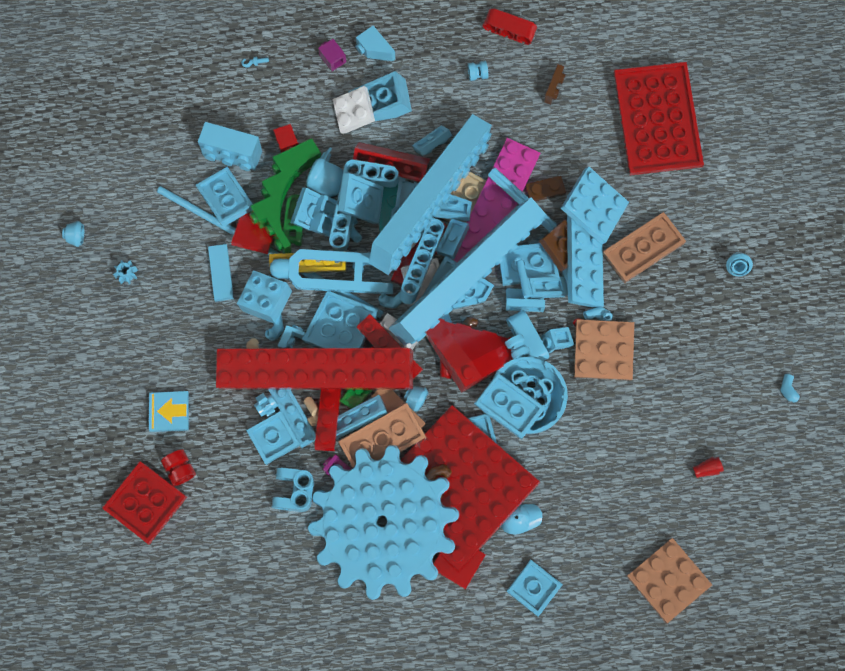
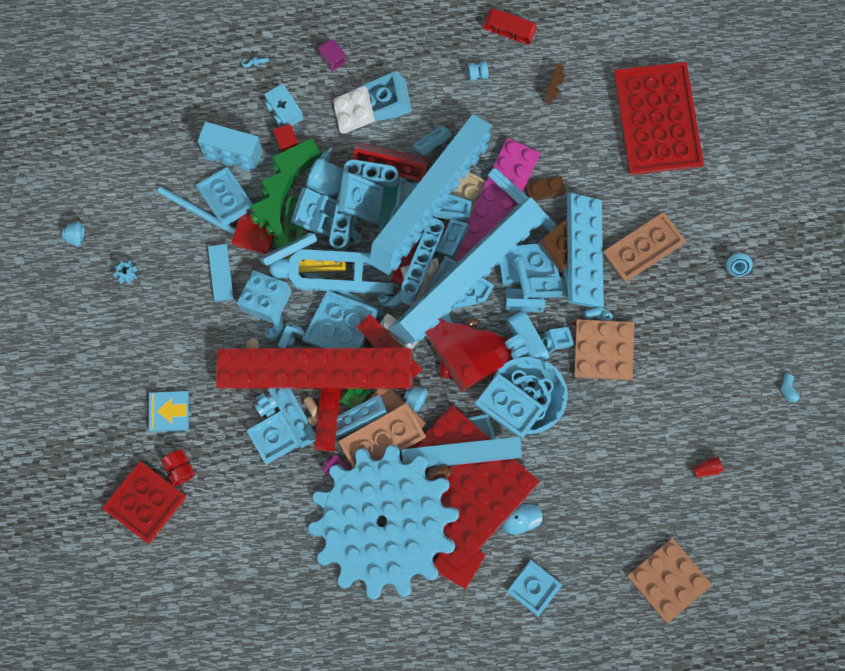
(281, 97): none -> medium azure brick
(288, 249): none -> medium azure tile
(298, 491): medium azure piece -> none
(374, 45): medium azure slope -> none
(467, 452): none -> medium azure tile
(595, 205): medium azure plate -> none

